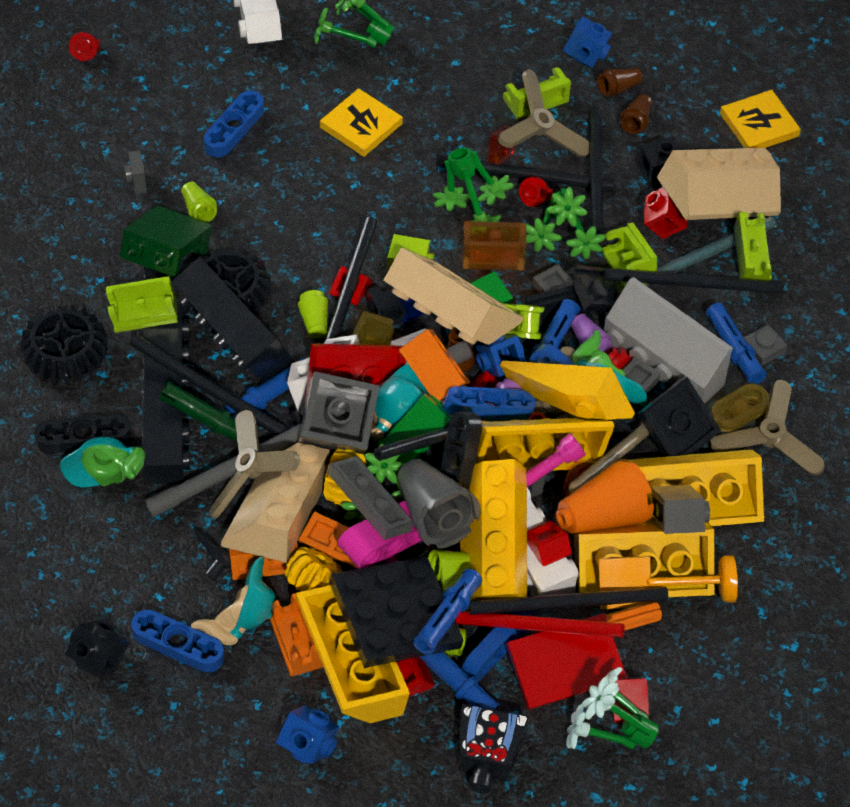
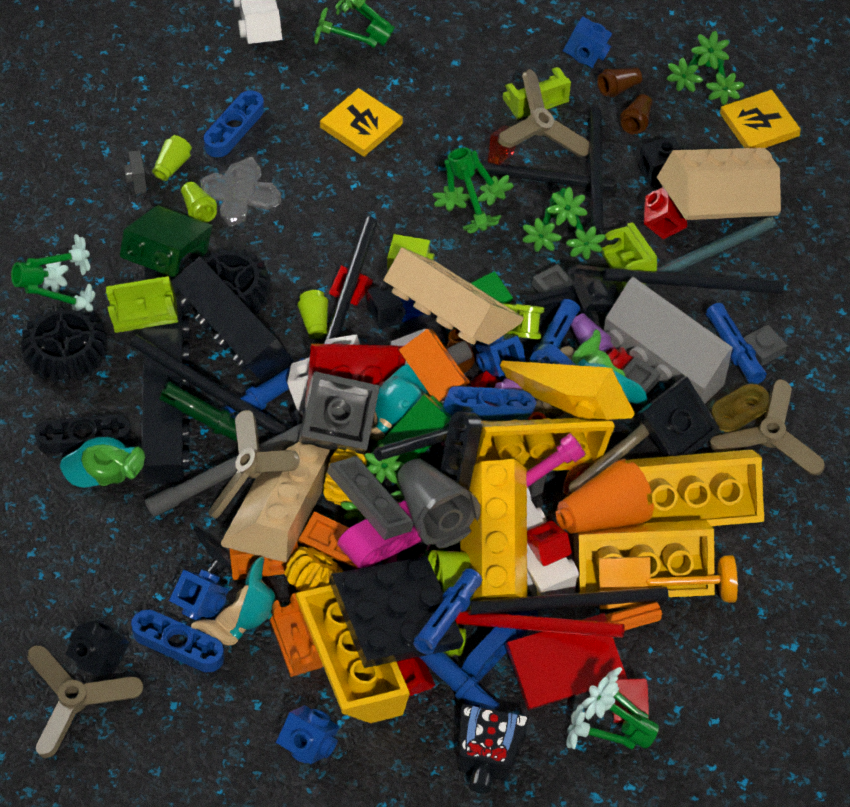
(31, 274): none -> plant
(65, 686): none -> dark tan piece
(84, 46): red plate -> none
(171, 157): none -> lime cone
(199, 594): none -> blue brick
(240, 189): none -> clear plant
(374, 329): clear yellow panel -> none
(494, 245): clear orange brick -> none
(534, 191): red plate -> none
(679, 509): dark grey brick -> none
(709, 55): none -> bright green plant
(752, 247): lime hinge -> none

